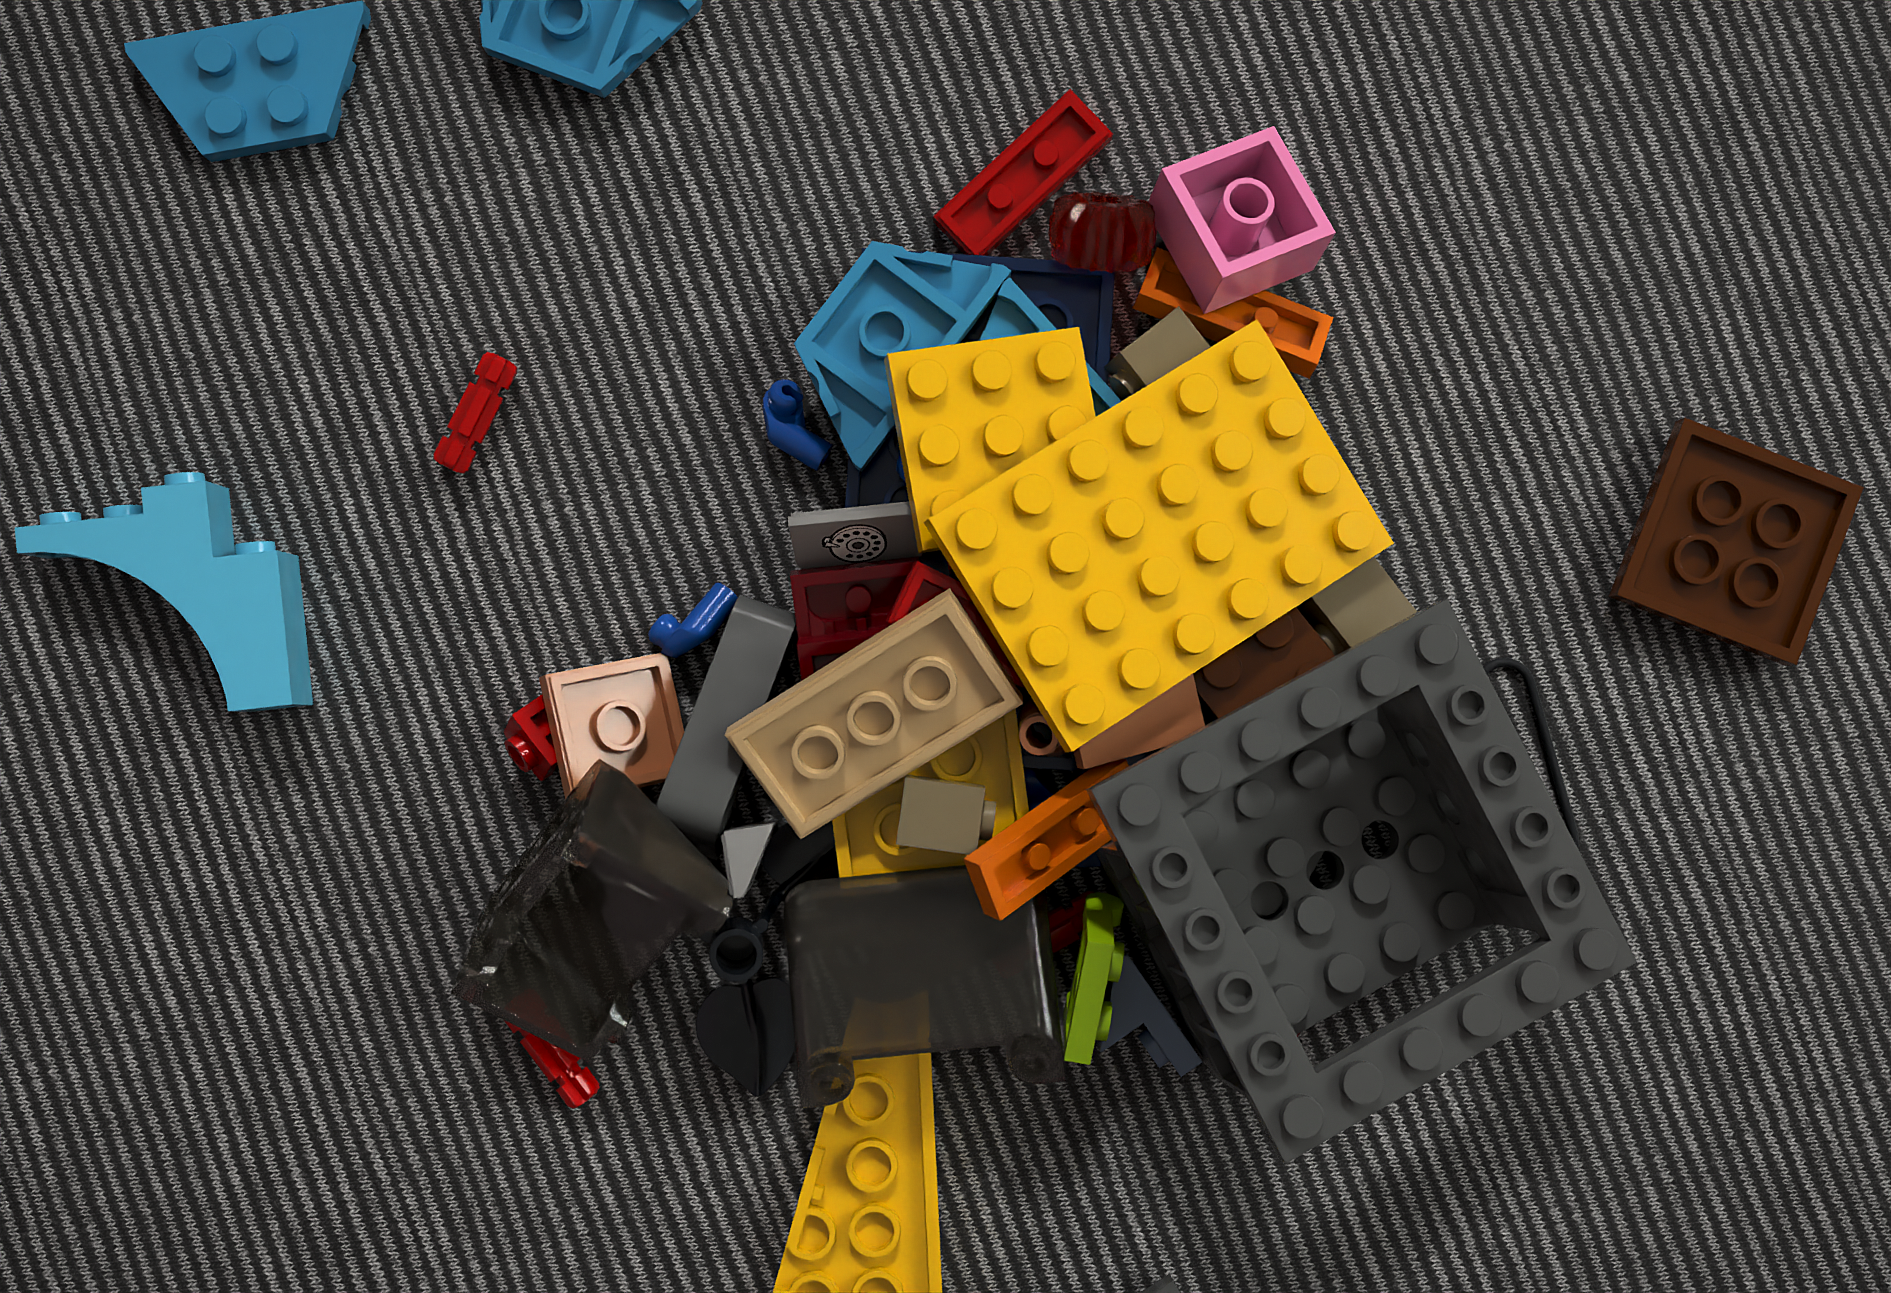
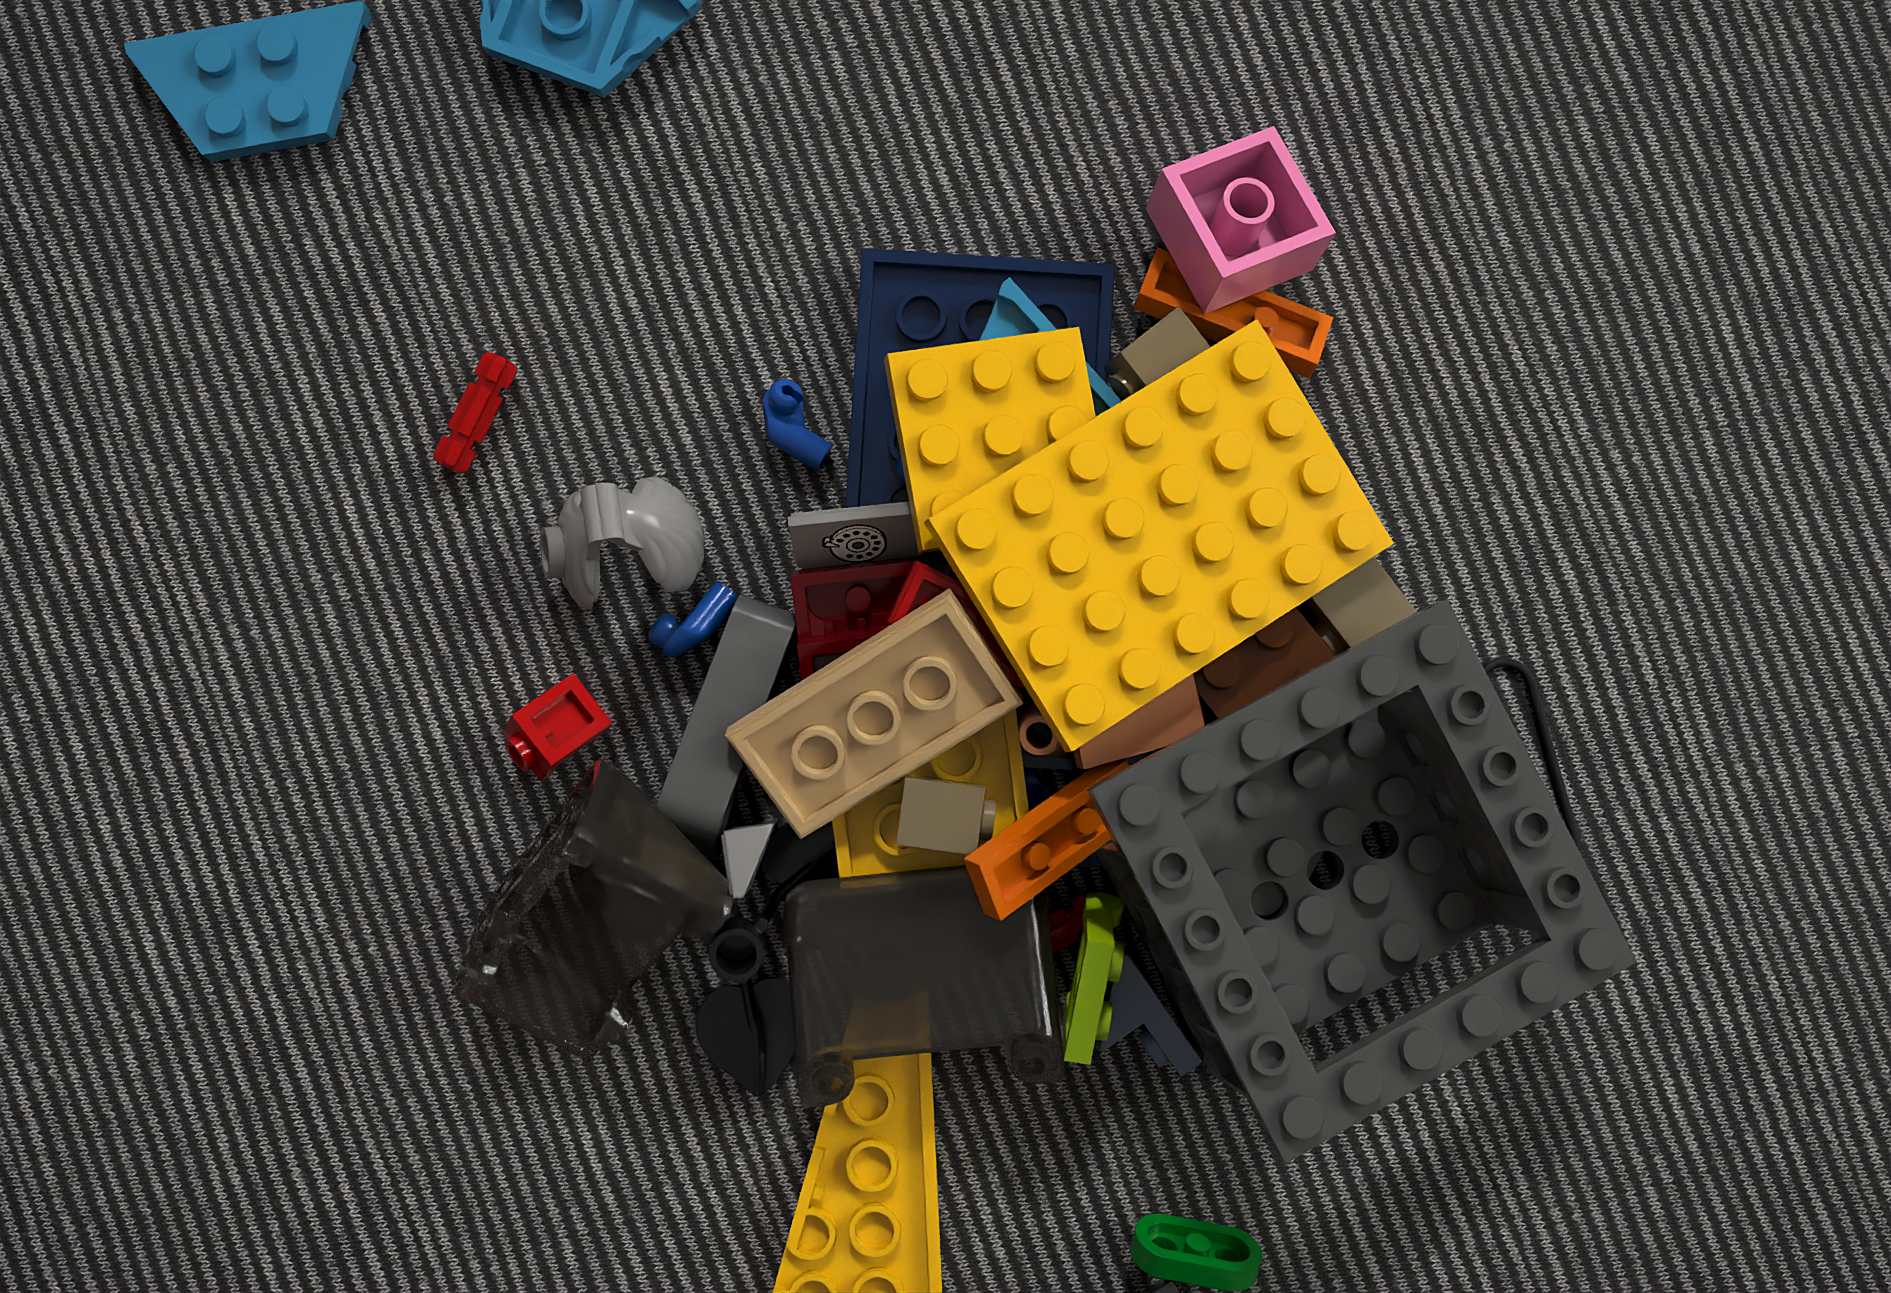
(184, 549): medium azure arch -> none
(575, 1083): red axle -> none
(614, 714): tile -> none
(650, 520): none -> light grey animal
(881, 307): dark azure wing -> none
(1023, 176): red tile -> none
(1102, 231): clear red gear -> none
(1195, 1252): none -> green plate
(1736, 542): reddish brown plate -> none

